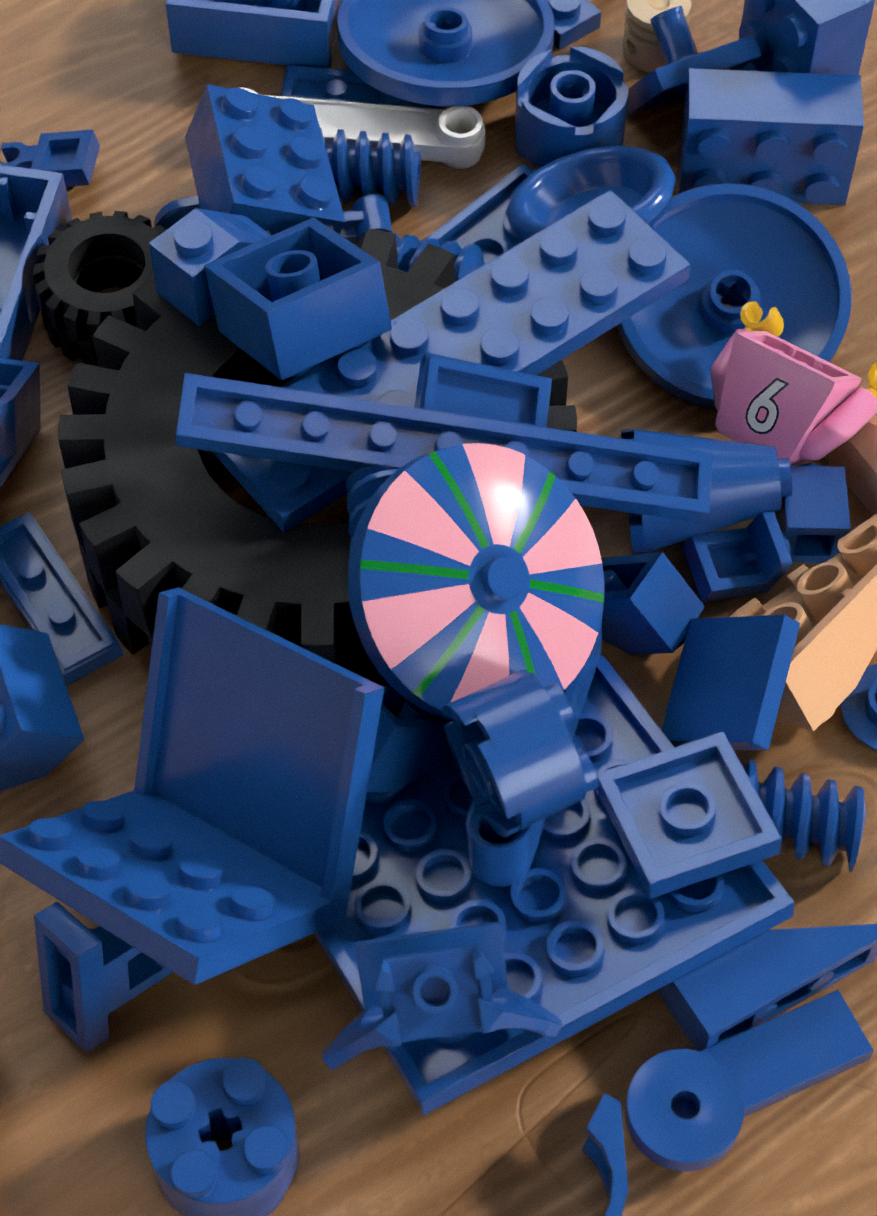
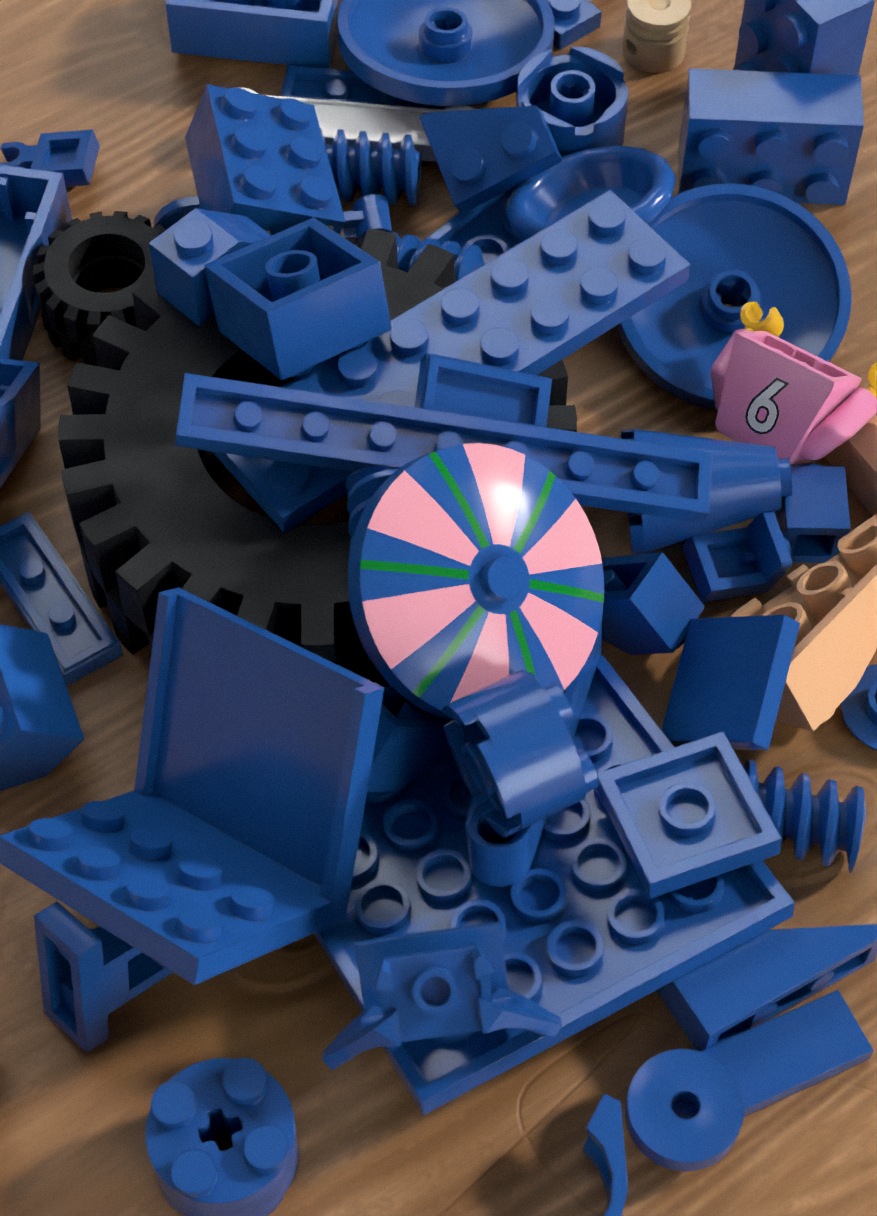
(489, 150): none -> blue wing
(681, 54): blue tile -> none

